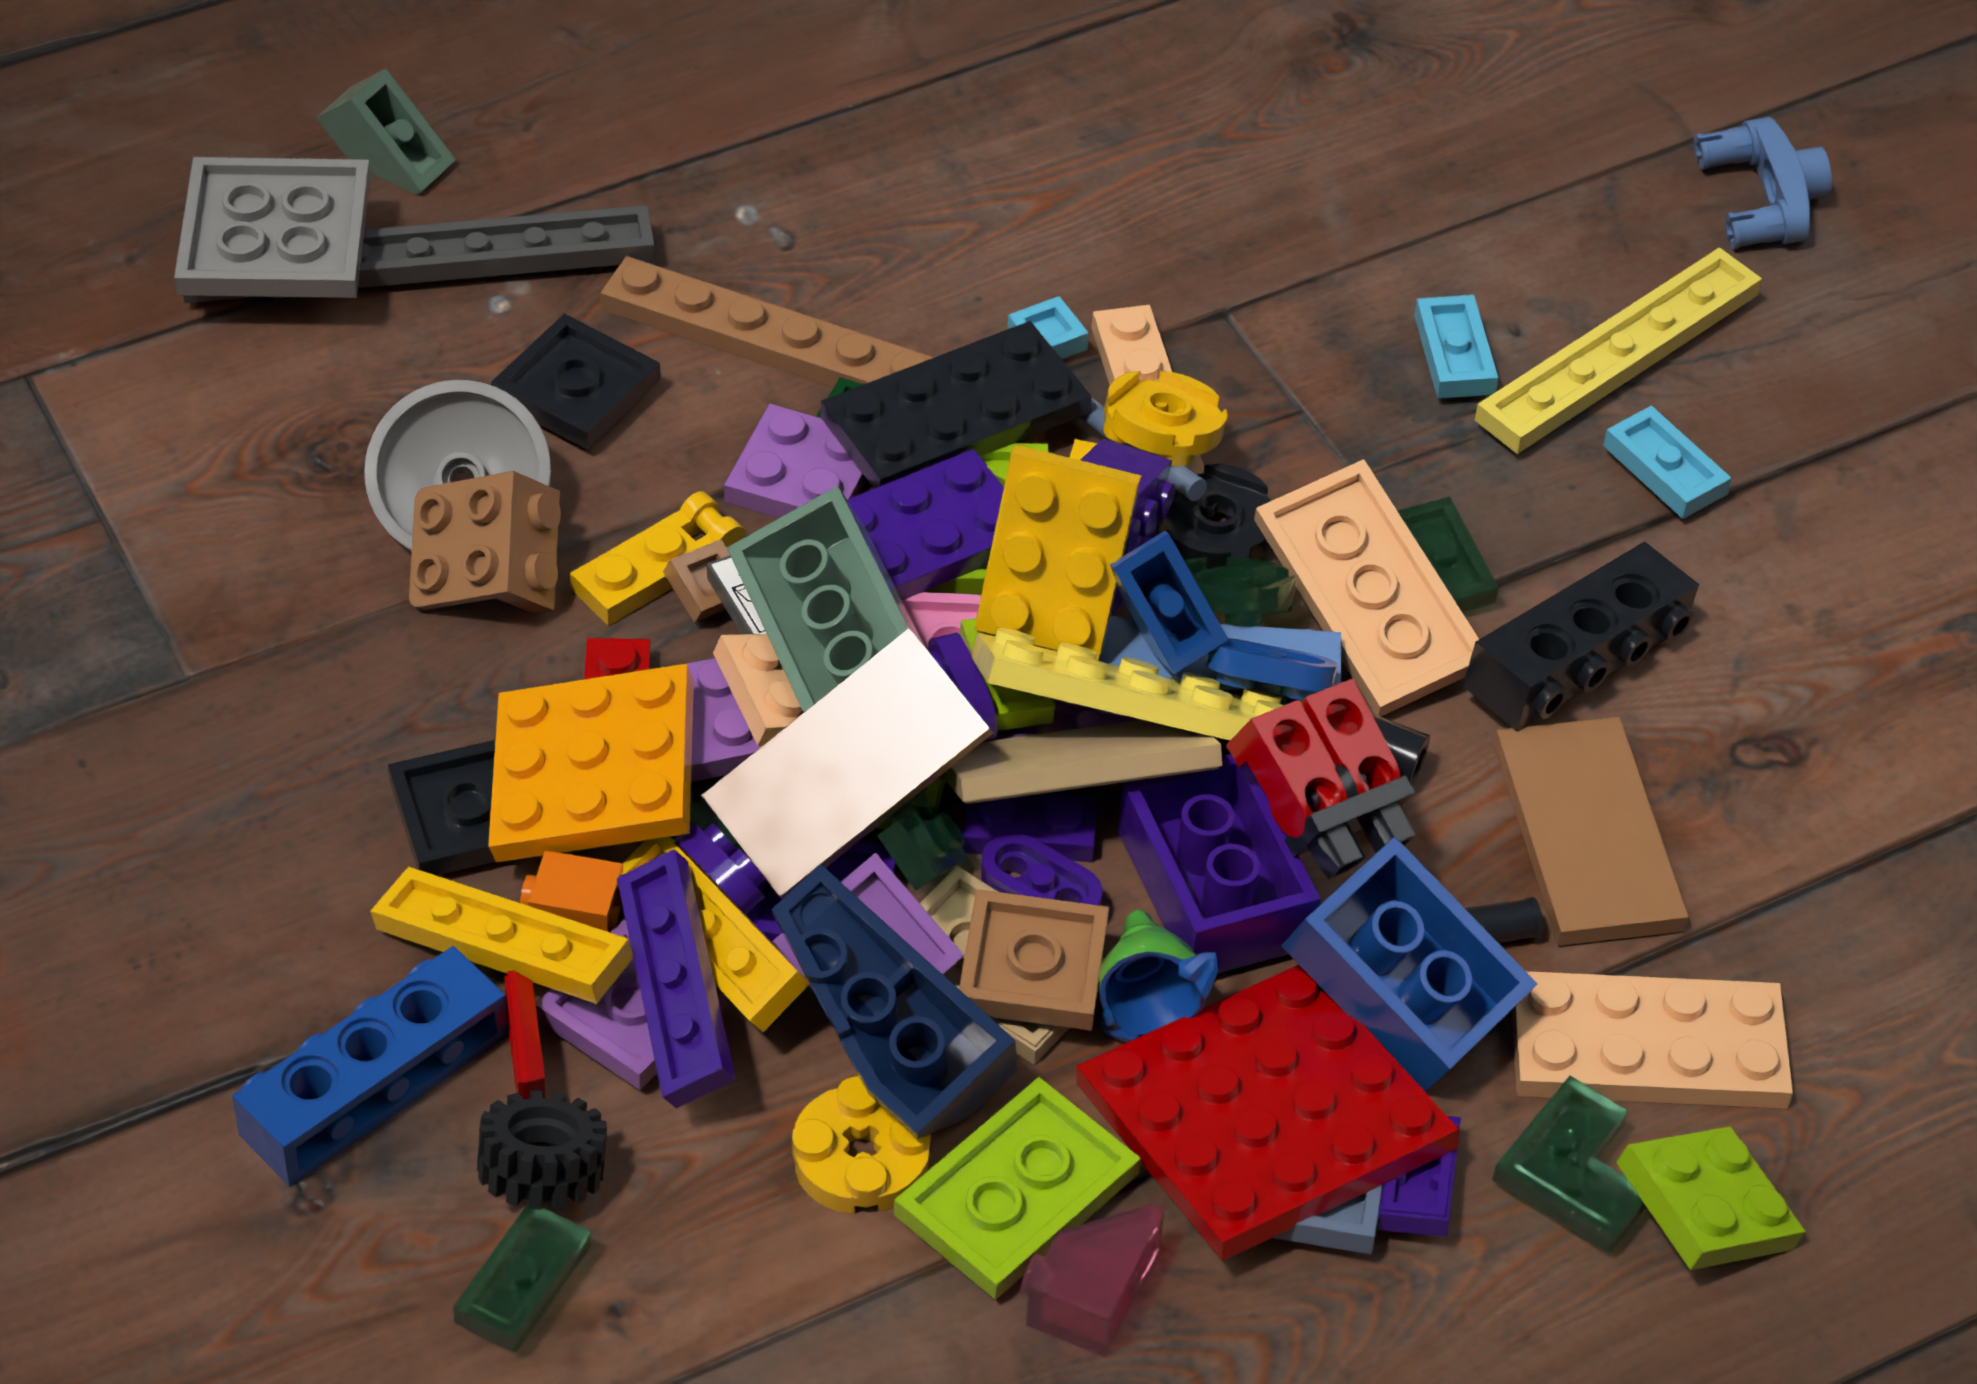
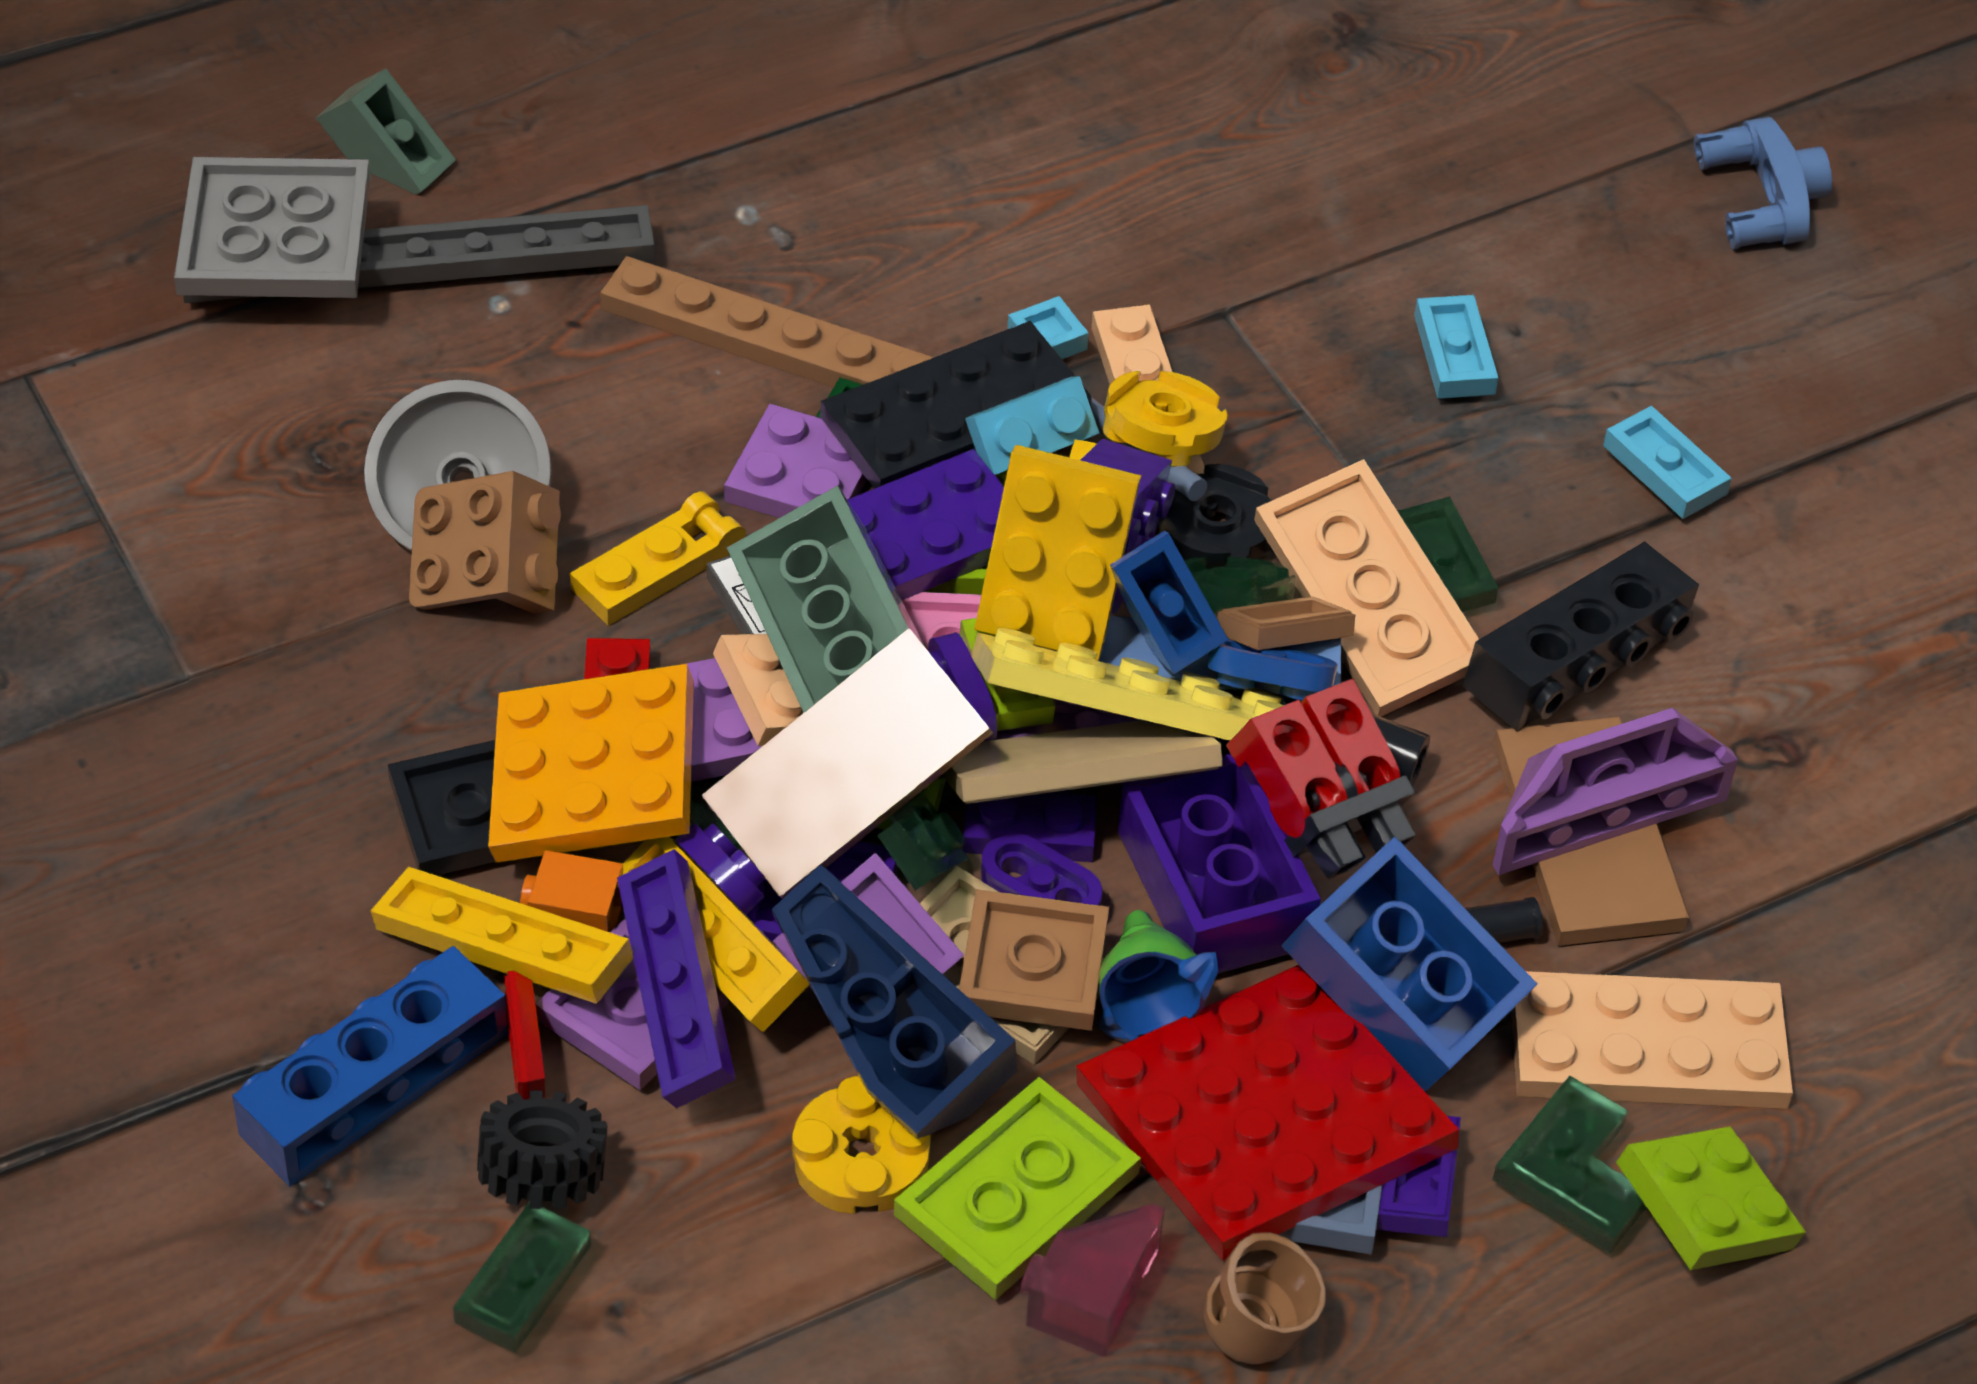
(578, 380): black plate -> none
(690, 582): medium nougat plate -> none
(1037, 420): none -> medium azure plate
(1284, 1295): none -> medium nougat helmet
(1286, 623): none -> medium nougat tile
(1612, 787): none -> medium lavender wedge
(1617, 350): light yellow plate -> none

